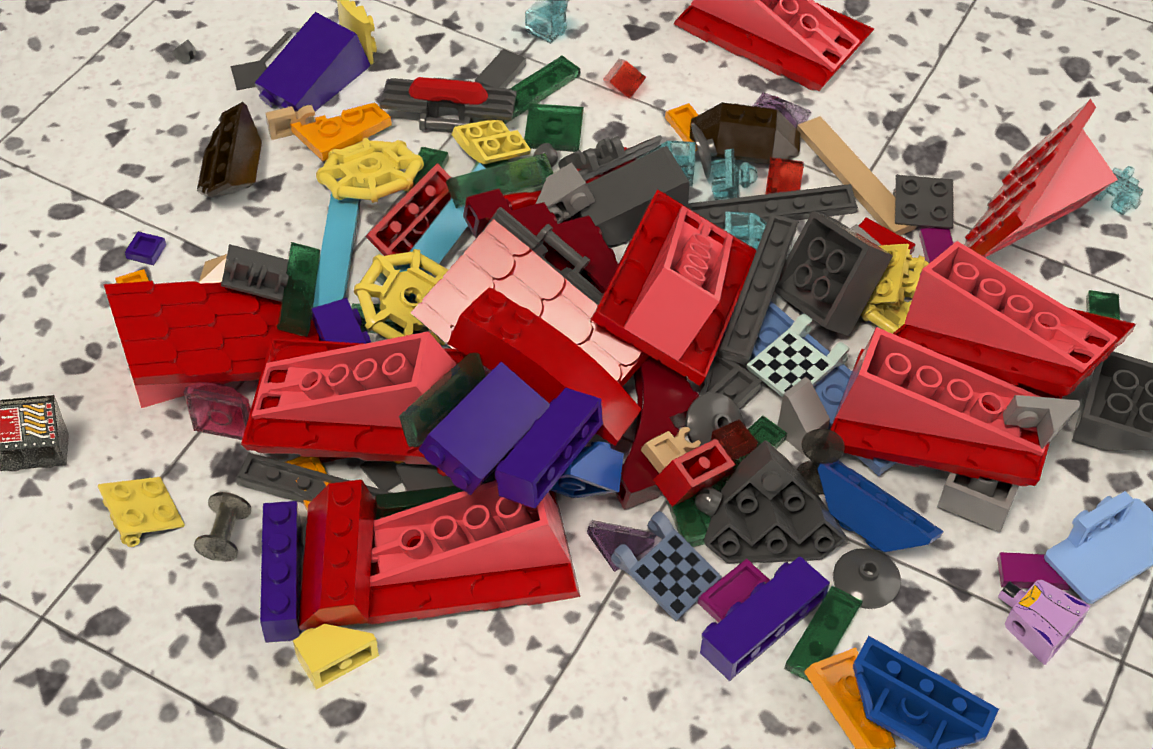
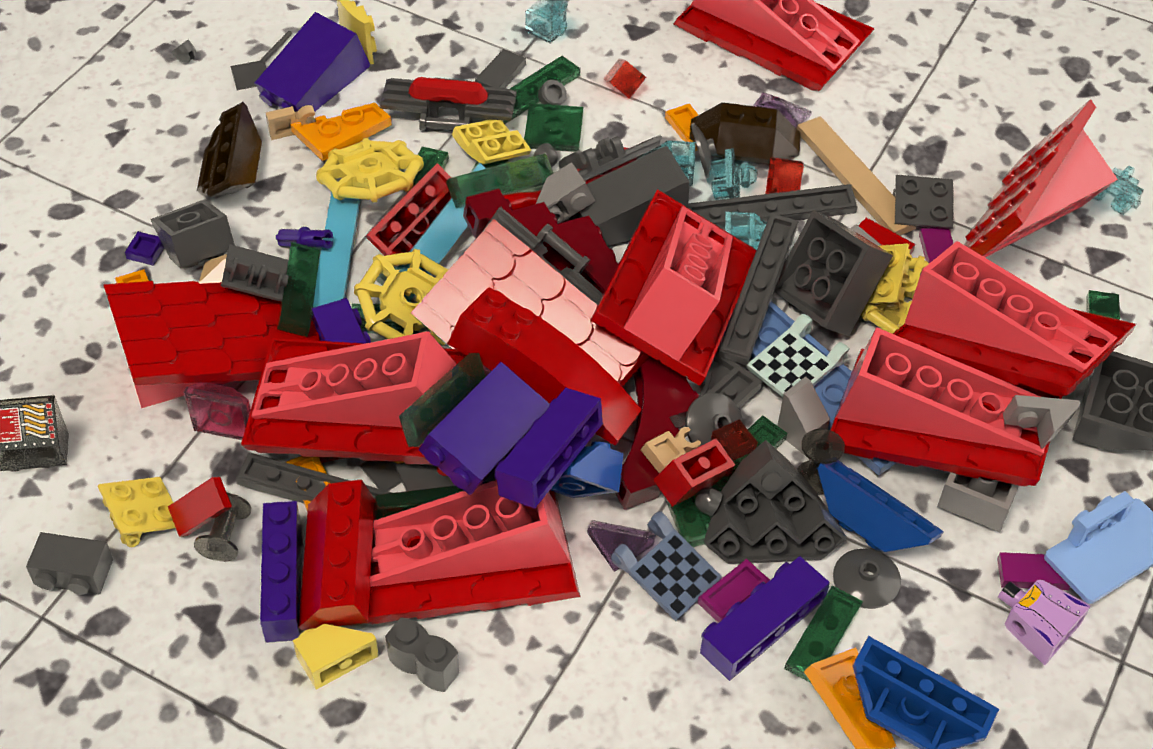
(69, 563): none -> dark grey brick
(193, 233): none -> dark grey slope
(199, 506): none -> red tile
(304, 236): none -> dark purple axle
(422, 654): none -> dark grey brick
(552, 93): none -> dark grey tile

